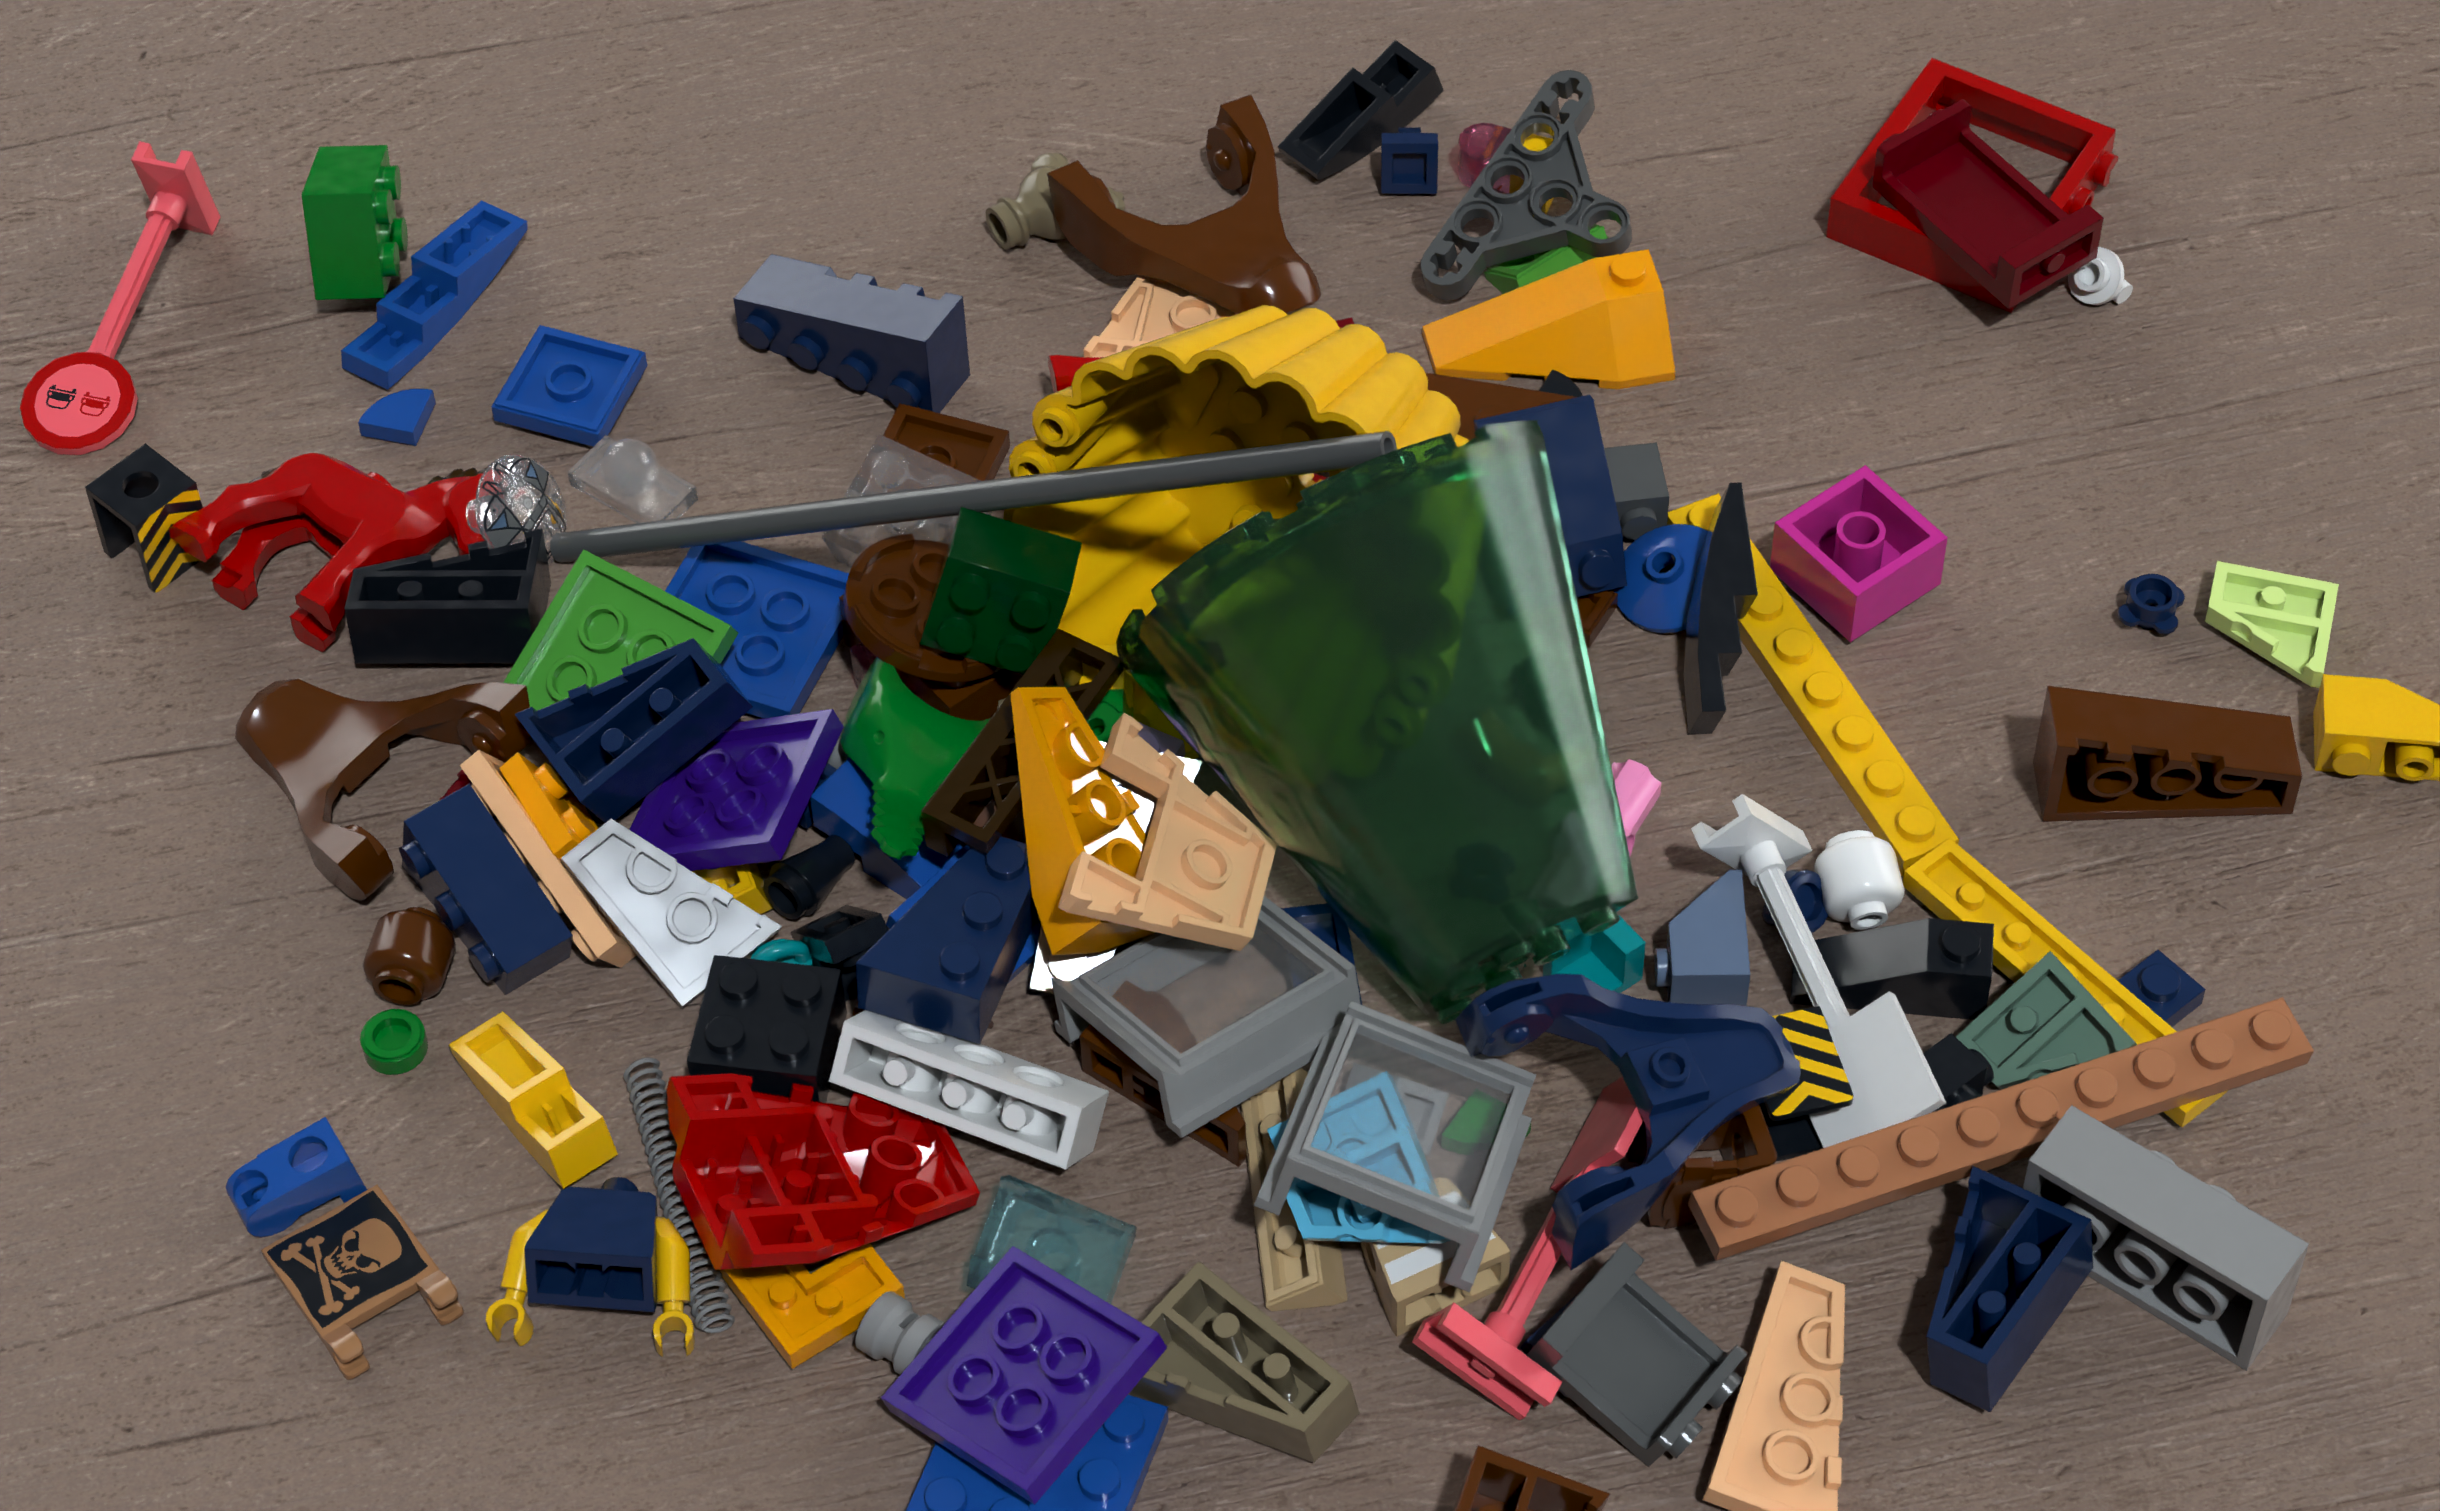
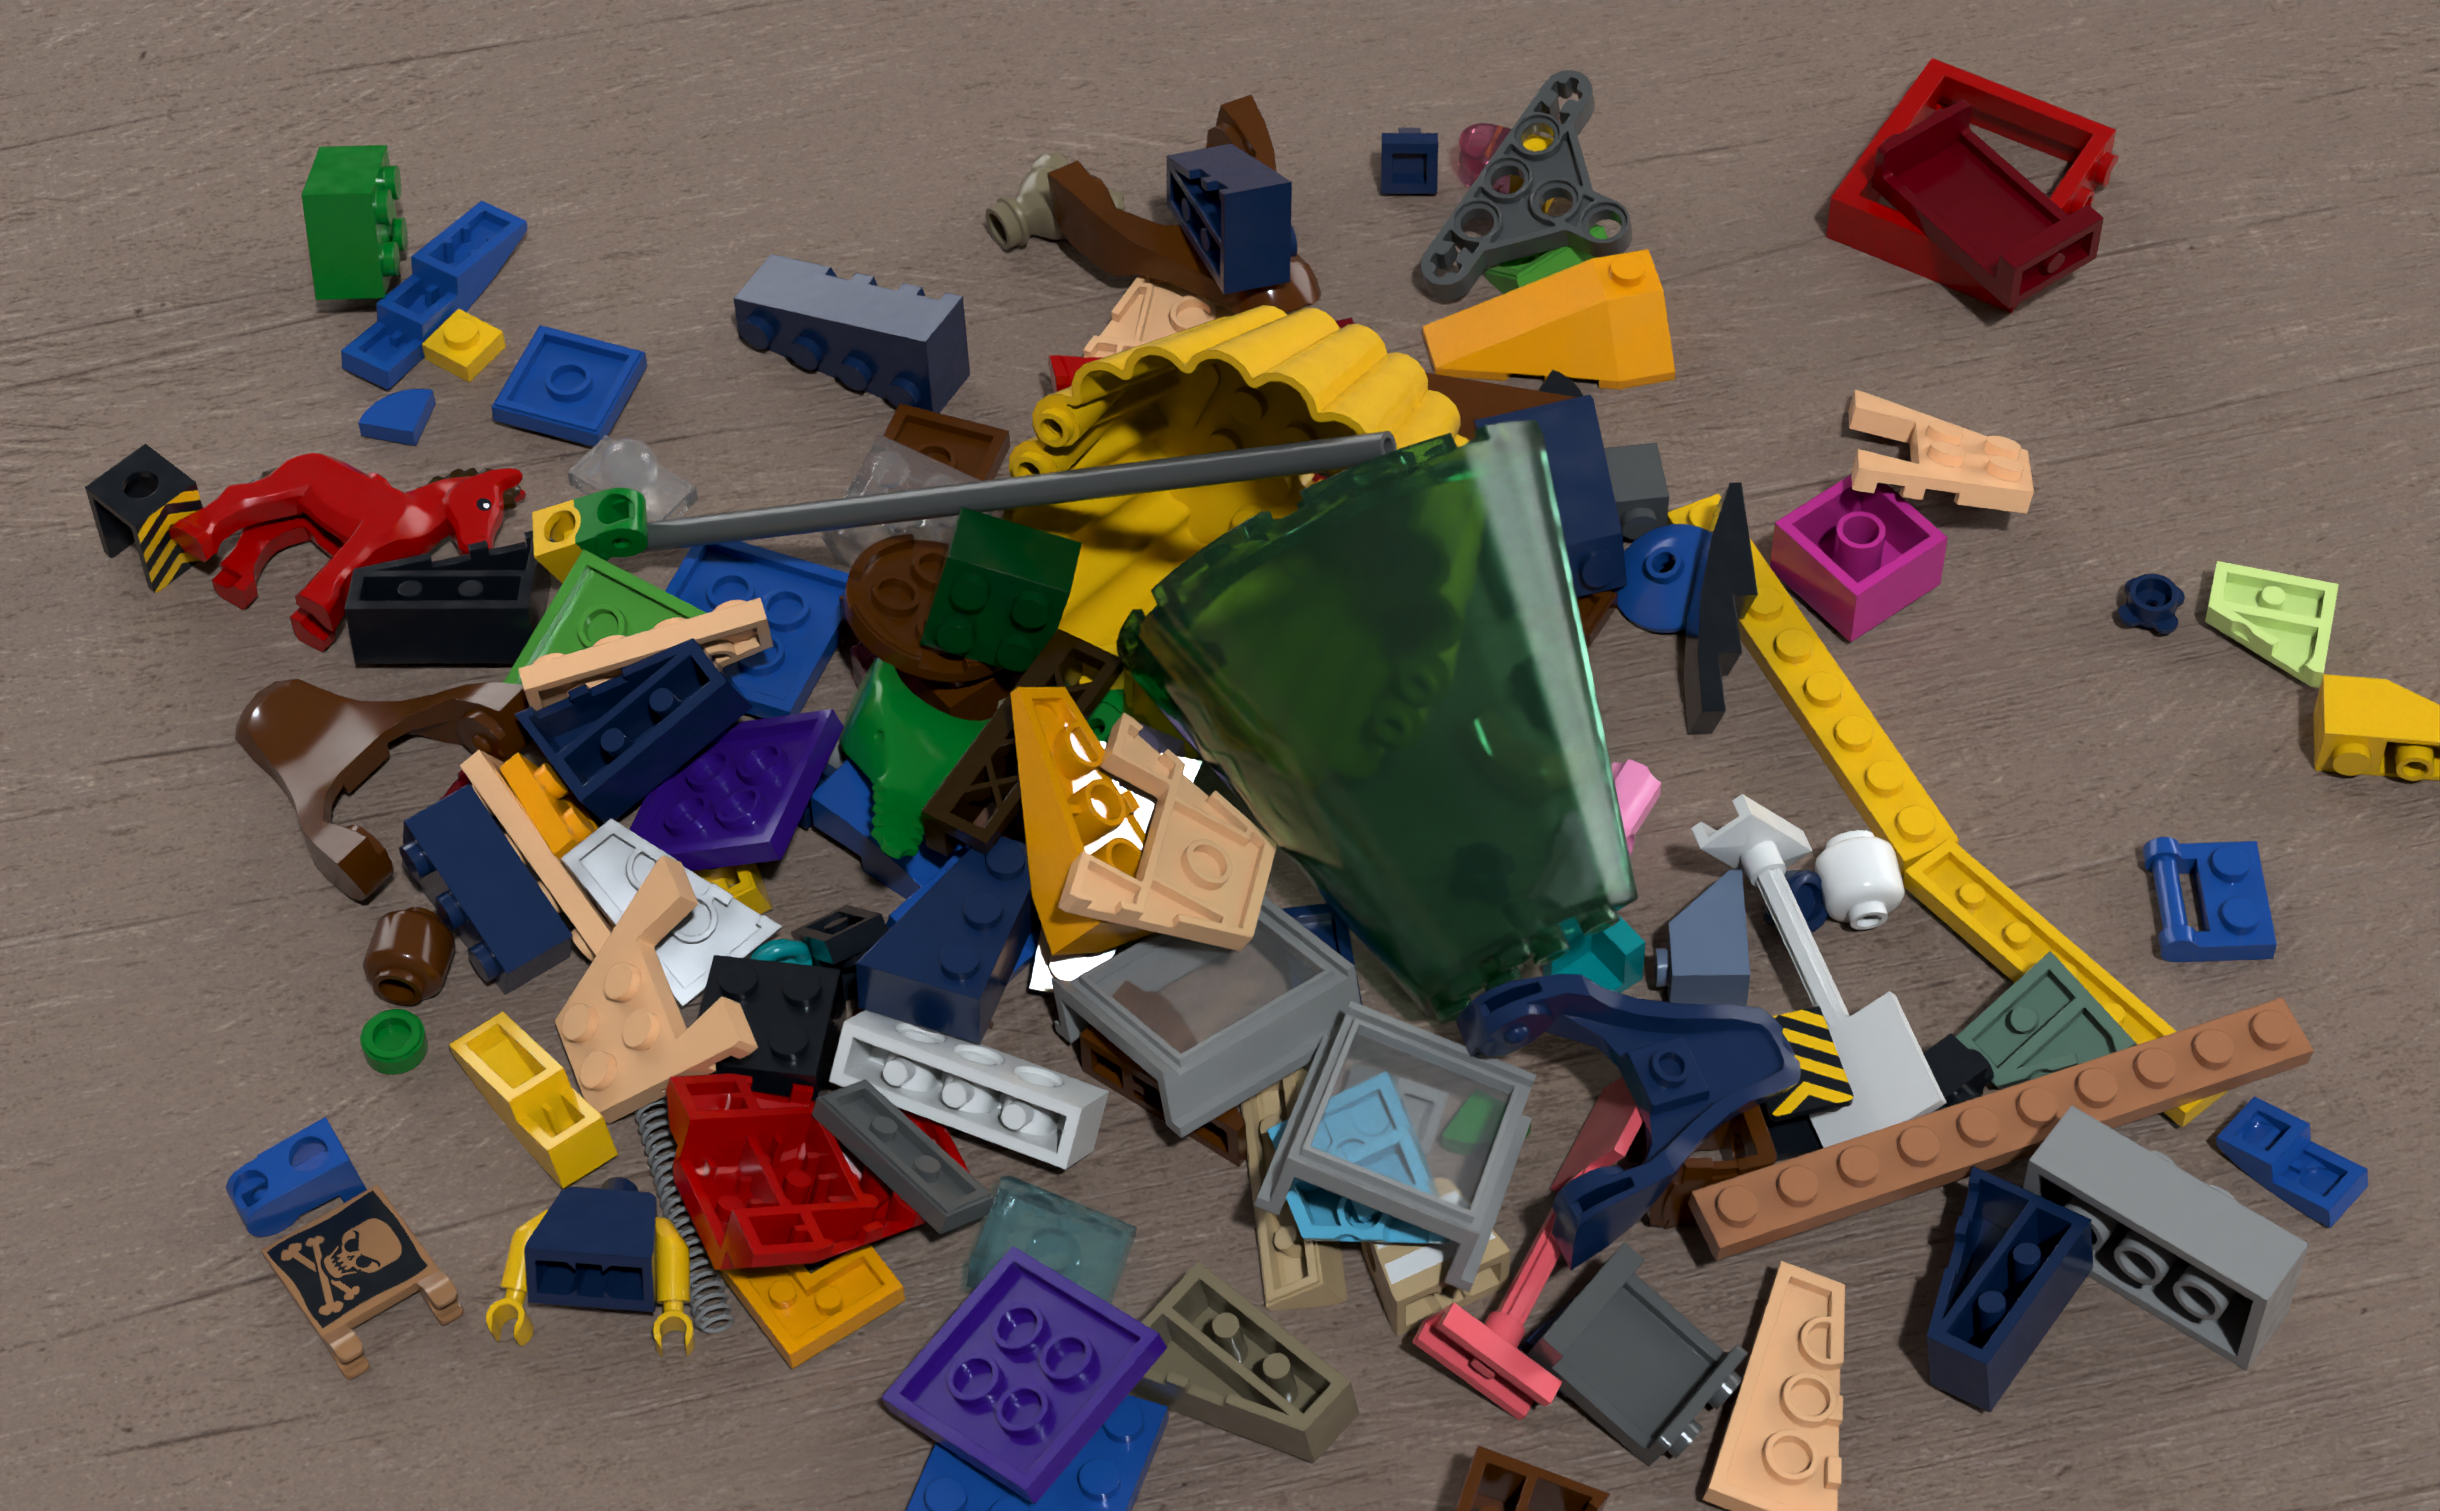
(88, 396): coral piece -> none
(463, 345): none -> yellow plate
(514, 499): clear dish -> none
(601, 523): none -> leg
(624, 1019): none -> light nougat wing
(726, 633): none -> light nougat wing
(805, 879): black cone -> none
(895, 1331): light grey wheel -> none
(903, 1156): none -> dark grey tile
(1233, 215): none -> dark blue wedge
(1360, 109): black slope -> none
(1926, 963): black slope -> none
(1943, 456): none -> light nougat wing
(2100, 280): white plate -> none
(2160, 759): reddish brown wedge -> none
(2164, 987): dark blue plate -> none
(2229, 899): none -> blue plate
(2283, 1159): none -> blue slope

